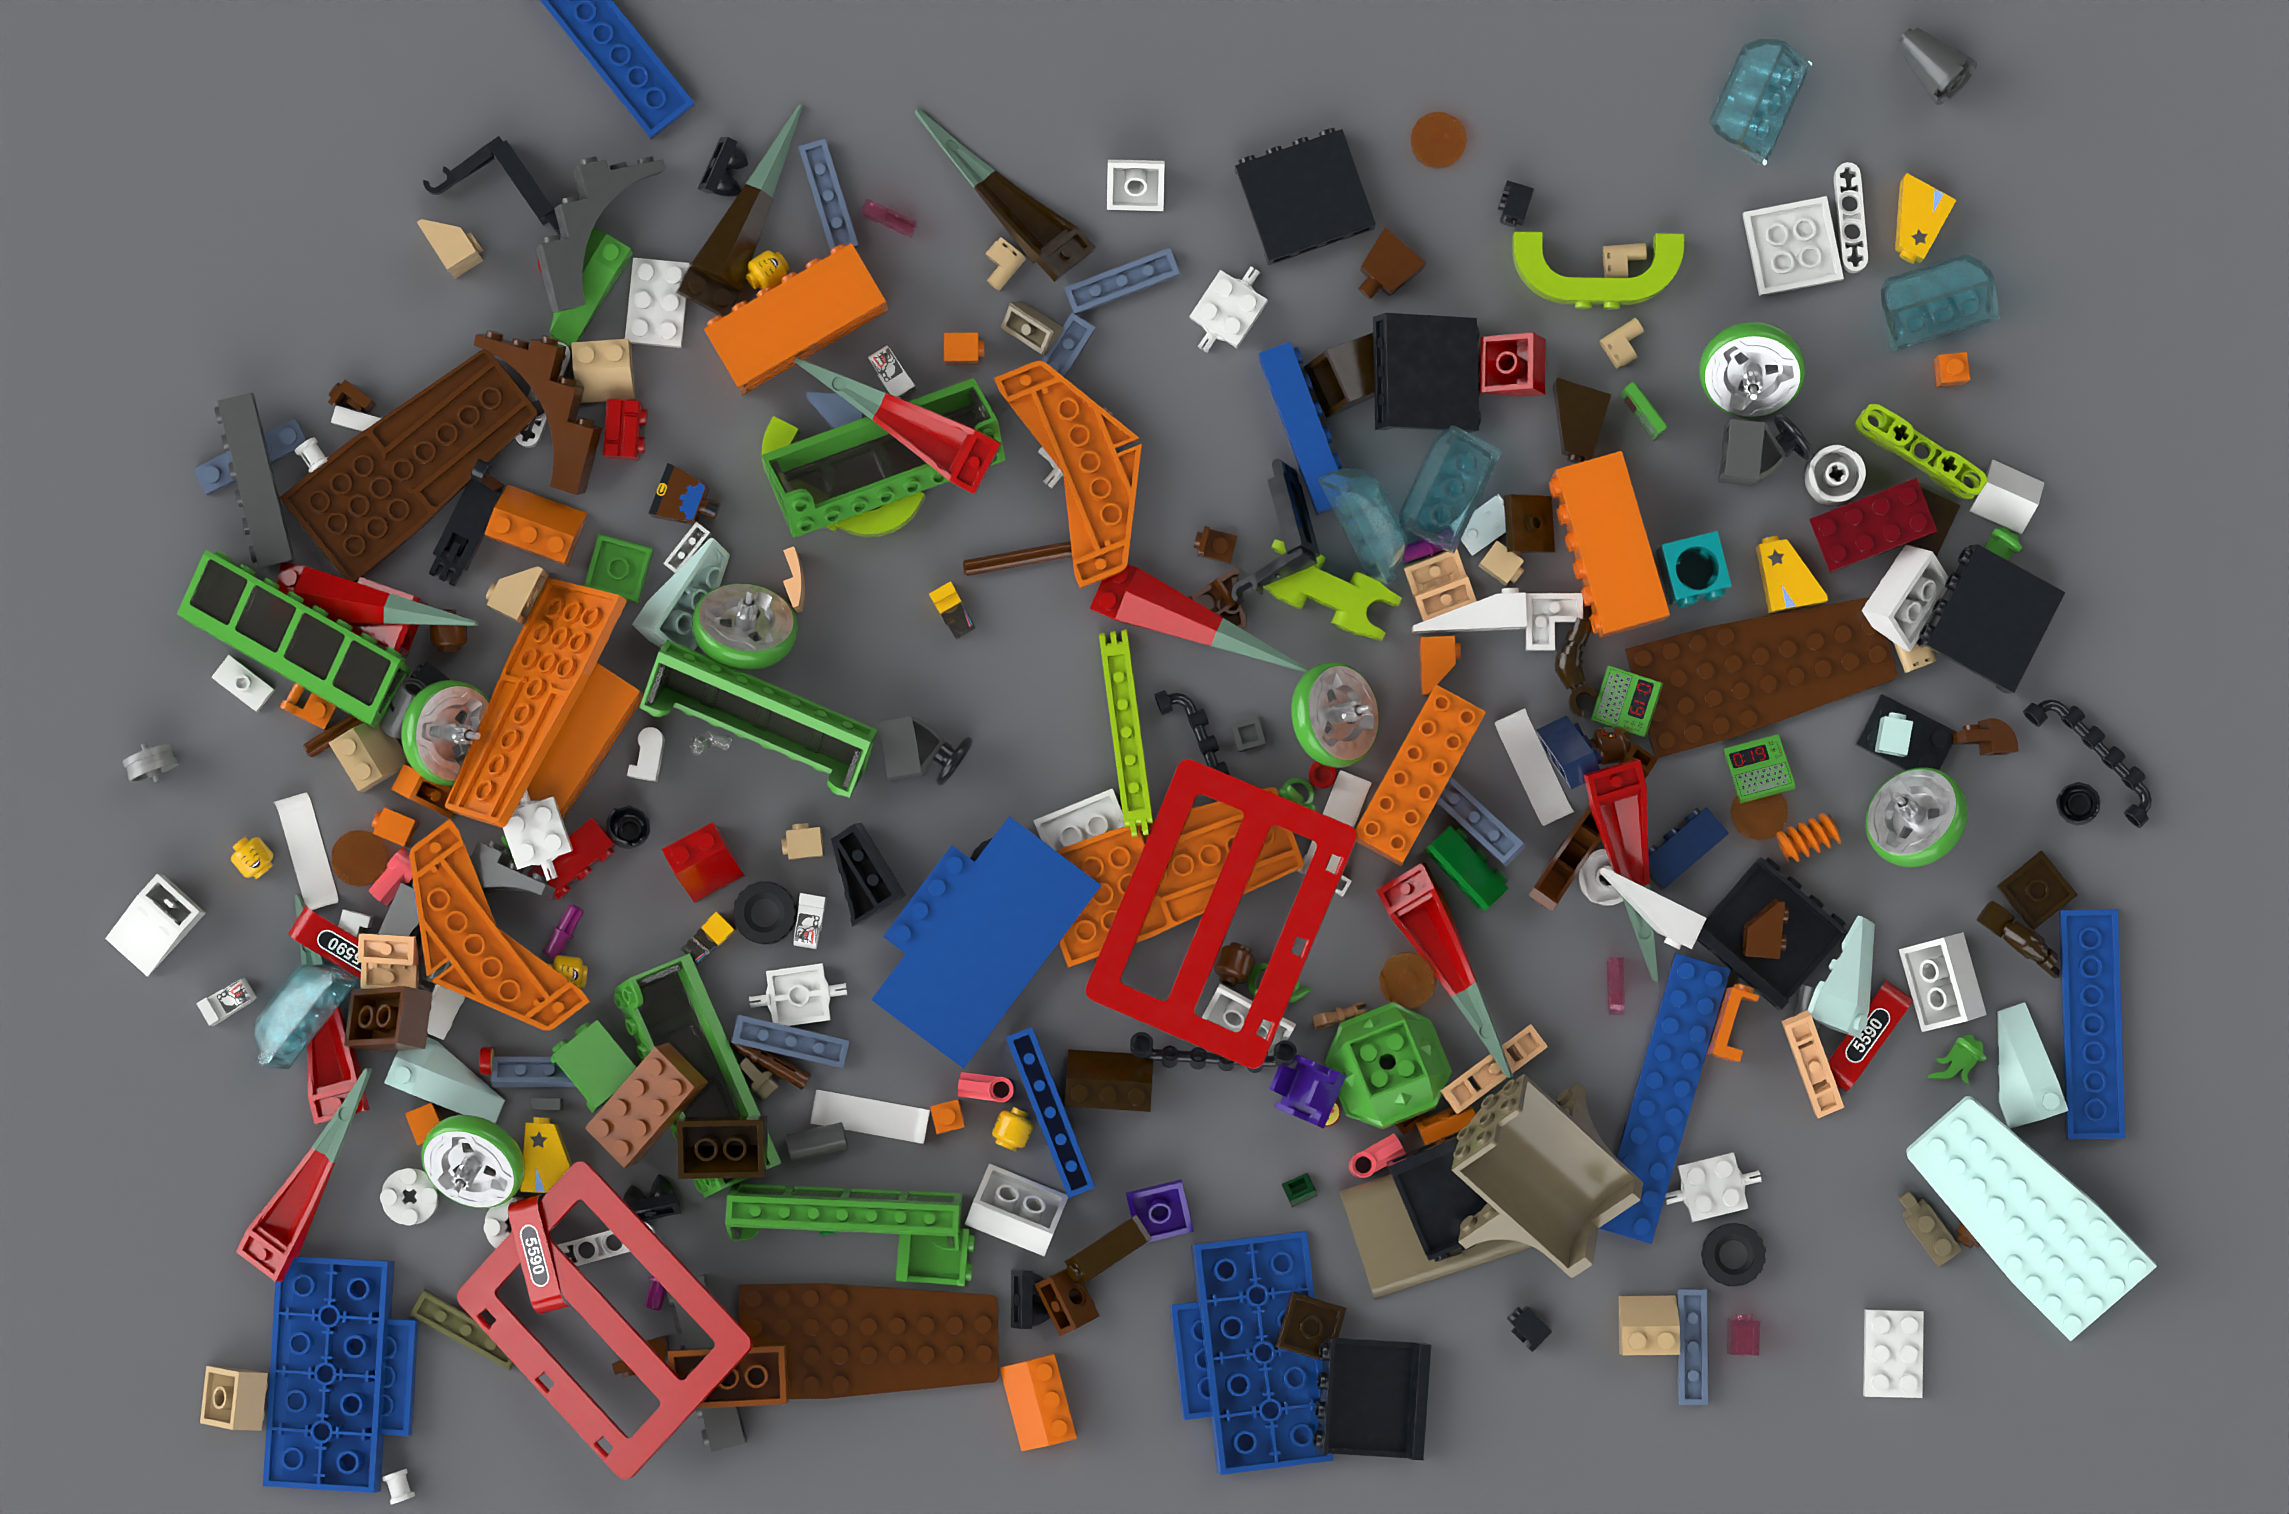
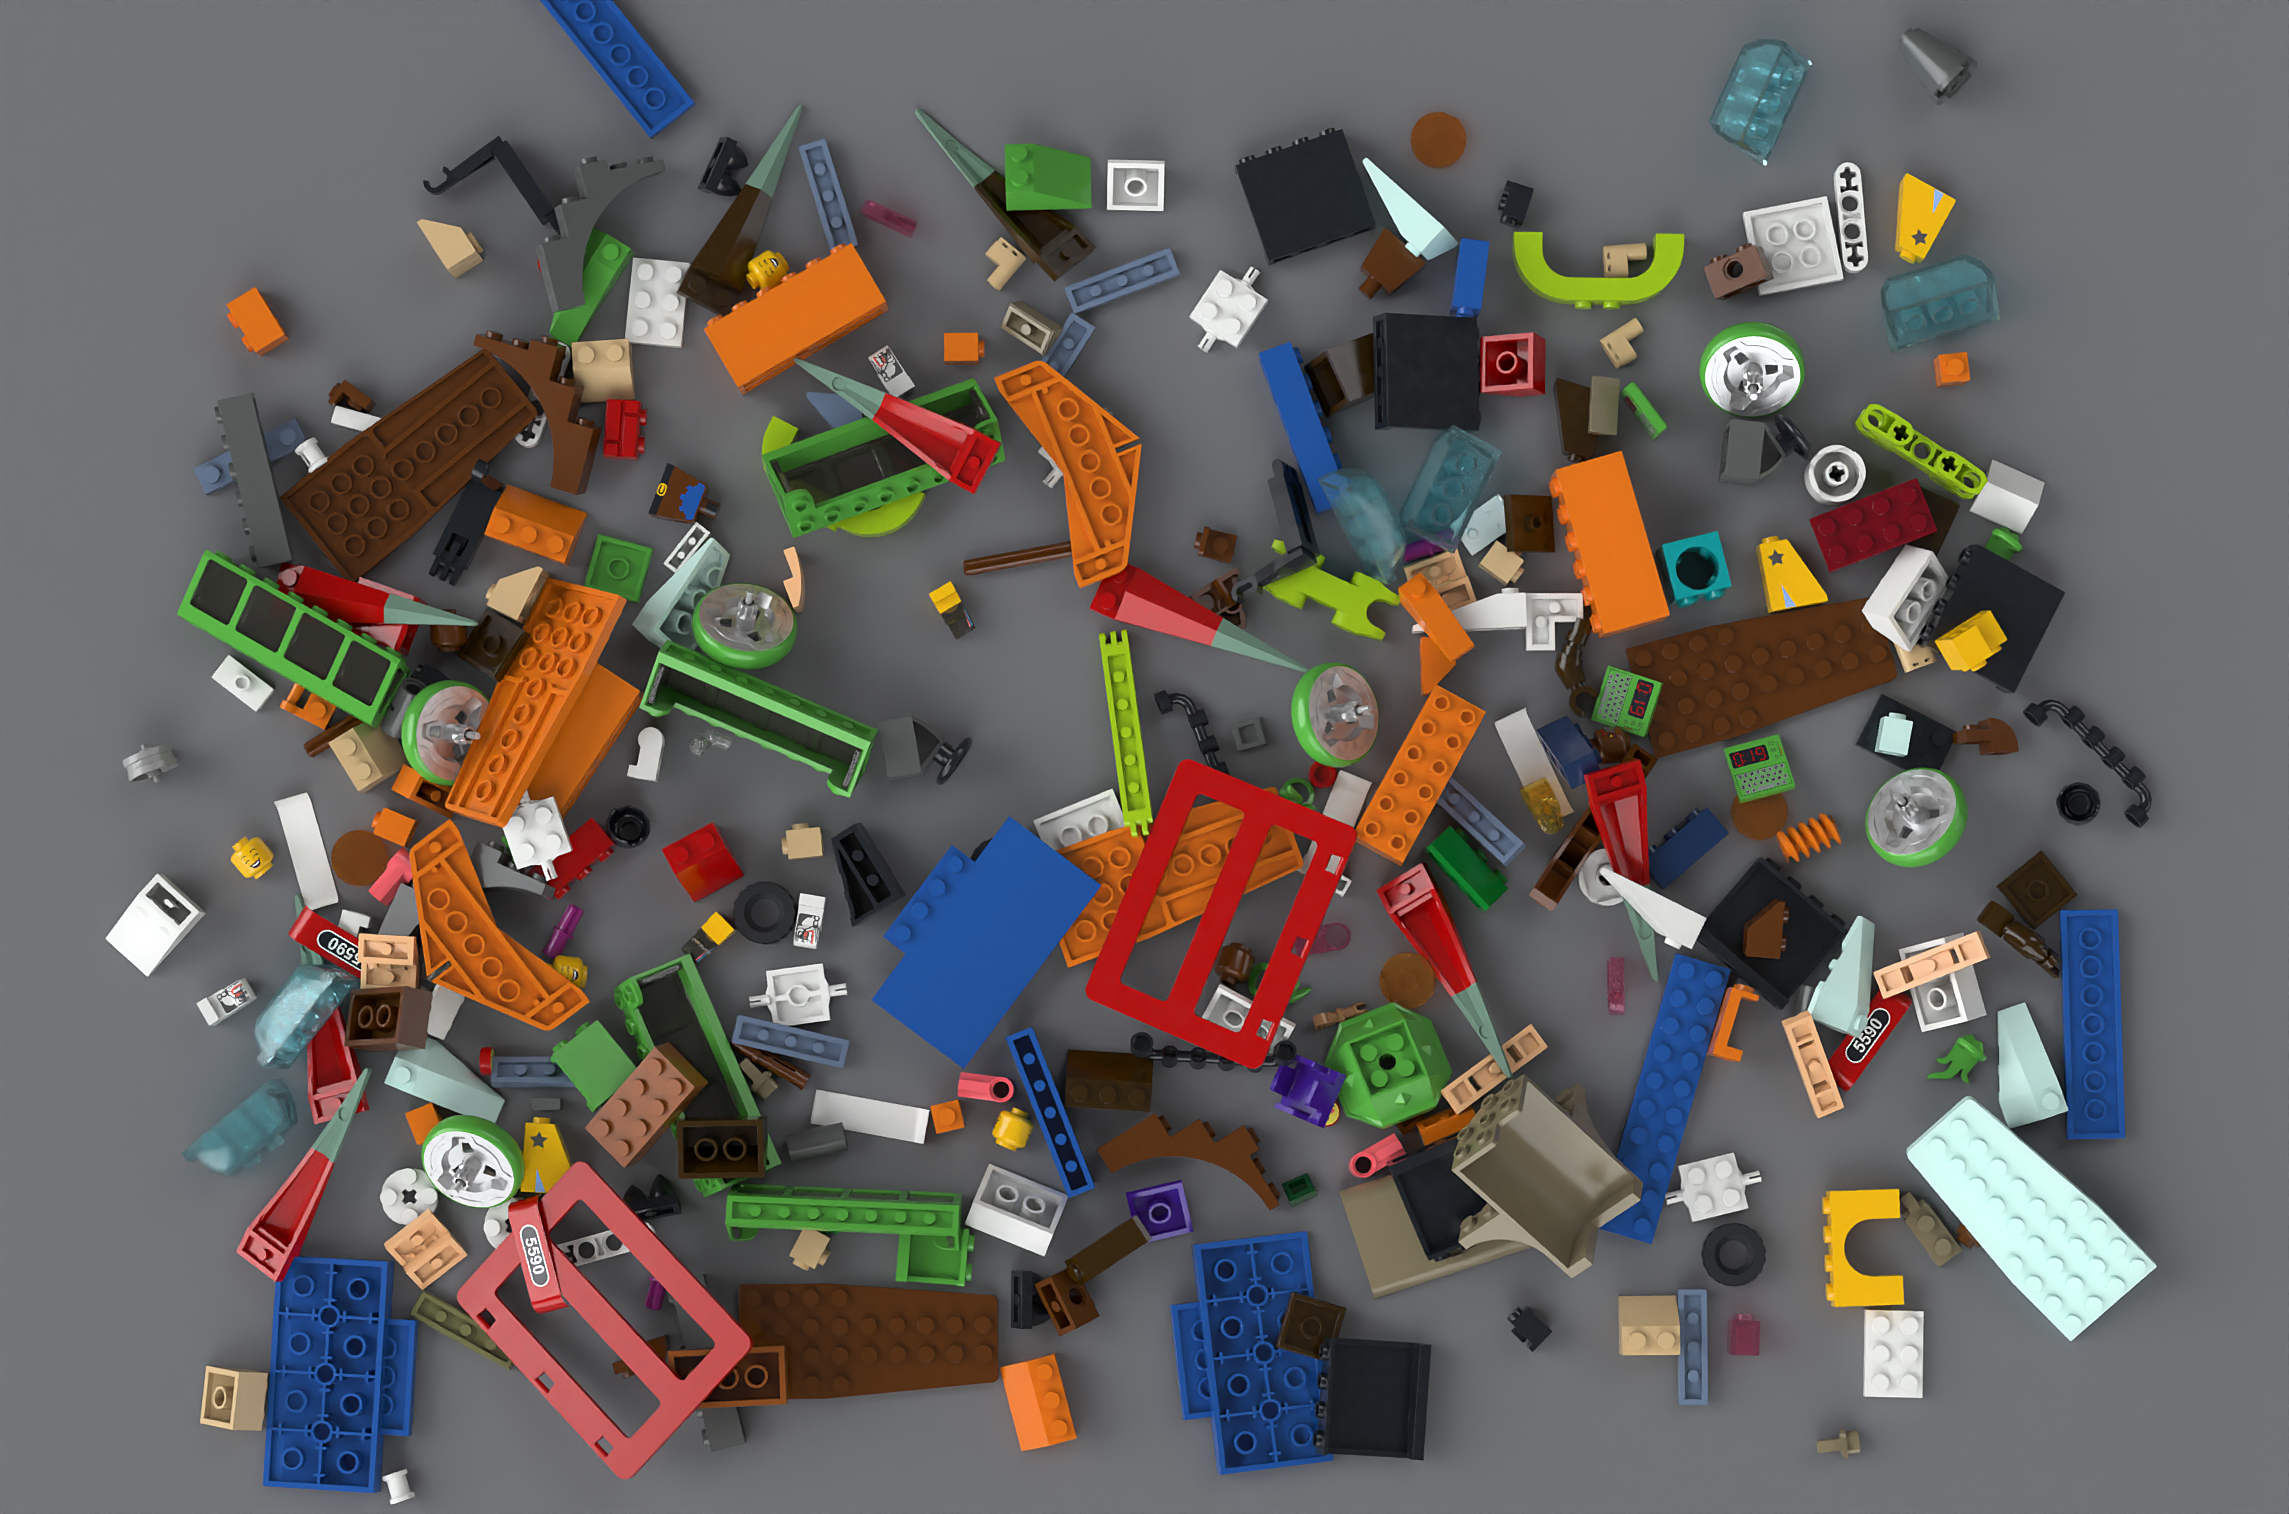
(246, 1131): none -> clear light blue windscreen
(257, 322): none -> orange brick
(425, 1249): none -> light nougat slope
(493, 645): none -> dark brown plate
(811, 1249): none -> tan brick
(1046, 178): none -> bright green slope
(1150, 1140): none -> reddish brown arch
(1320, 944): none -> clear pink piece
(1415, 224): none -> light aqua wedge
(1434, 617): none -> orange slope
(1469, 278): none -> blue brick
(1542, 803): none -> clear yellow piece
(1603, 406): none -> dark tan slope
(1755, 271): none -> reddish brown brick
(1844, 1211): none -> yellow arch
(1847, 1443): none -> dark tan piece
(1931, 964): none -> light nougat hinge
(1972, 642): none -> yellow brick

